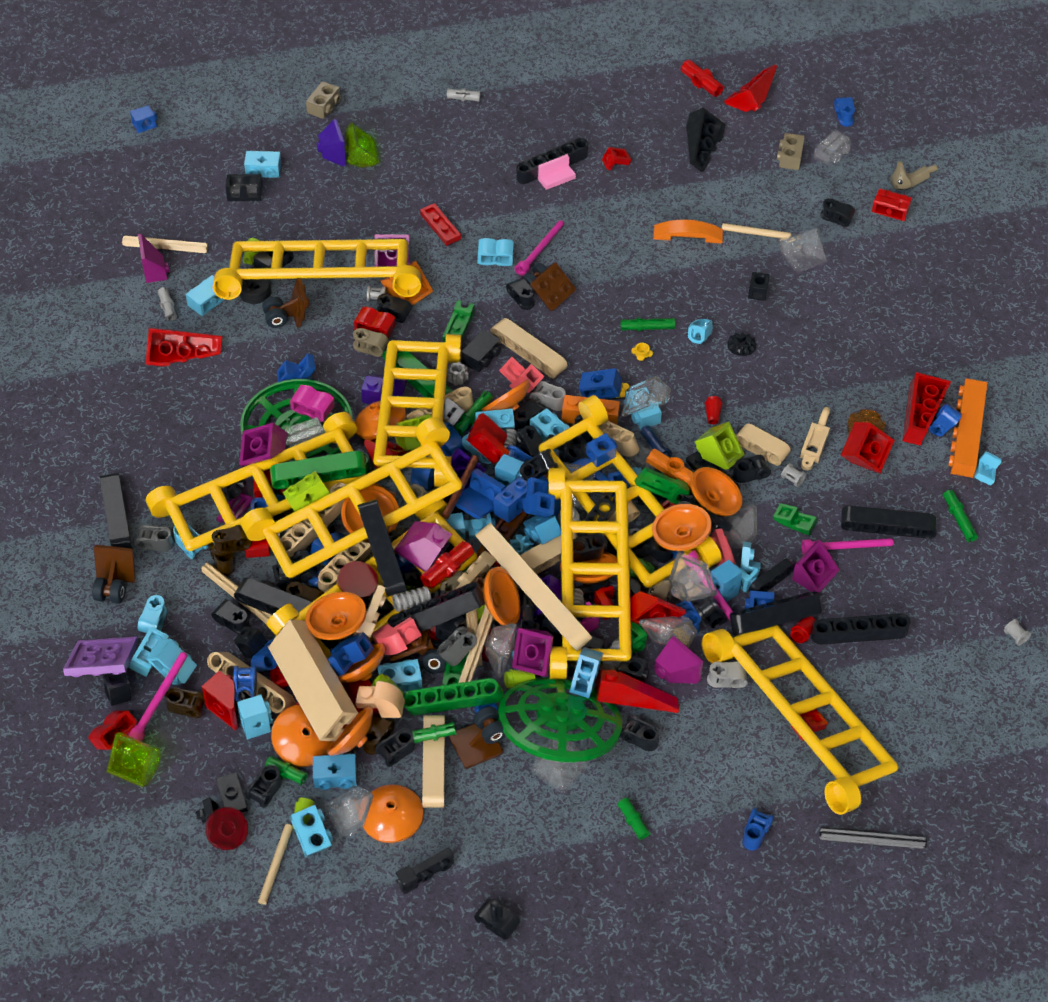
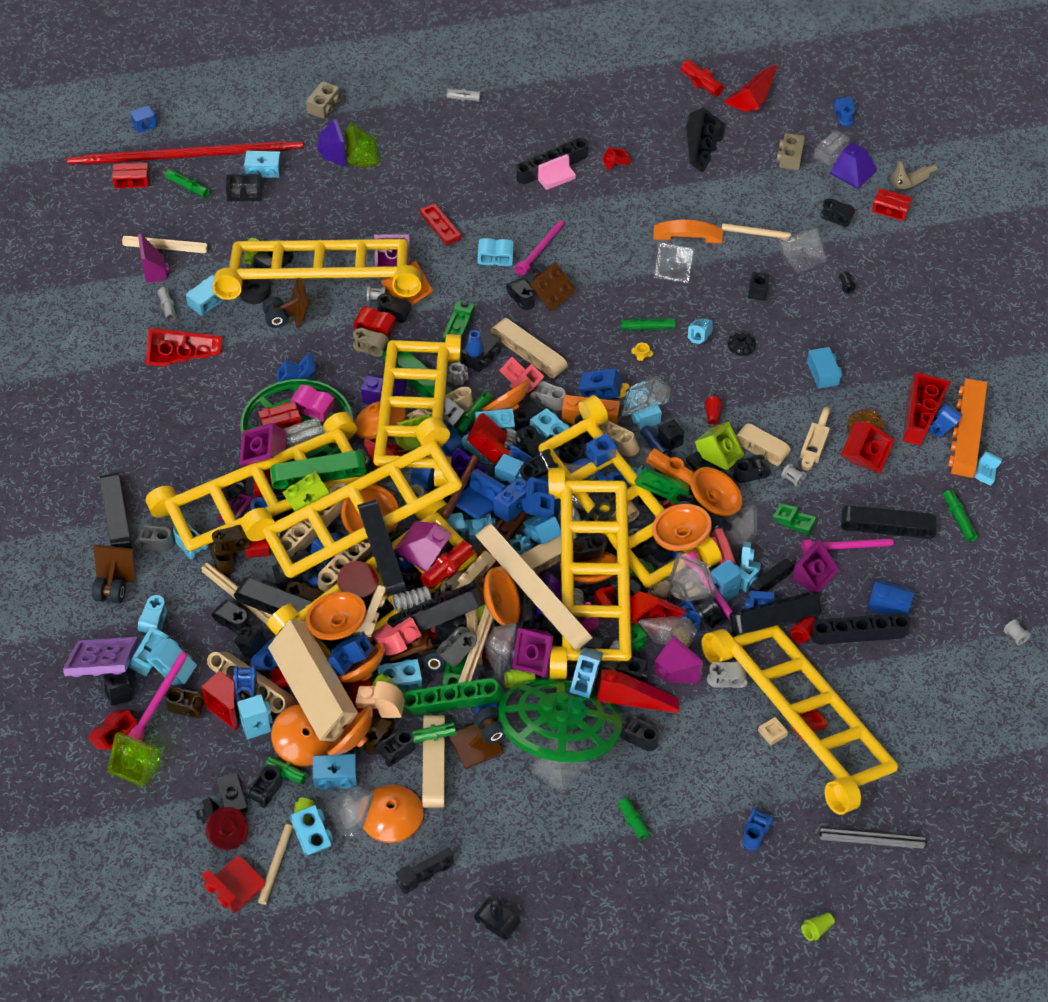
(131, 175): none -> red brick
(183, 152): none -> red axle
(192, 185): none -> green pin
(234, 884): none -> red bracket
(283, 415): none -> red brick
(474, 344): none -> blue cone
(671, 435): none -> black brick
(674, 262): none -> clear slope
(773, 731): none -> tan plate
(817, 926): none -> lime cone
(824, 367): none -> dark azure brick
(848, 285): none -> black pin
(854, 166): none -> dark purple slope
(890, 598): none -> blue slope

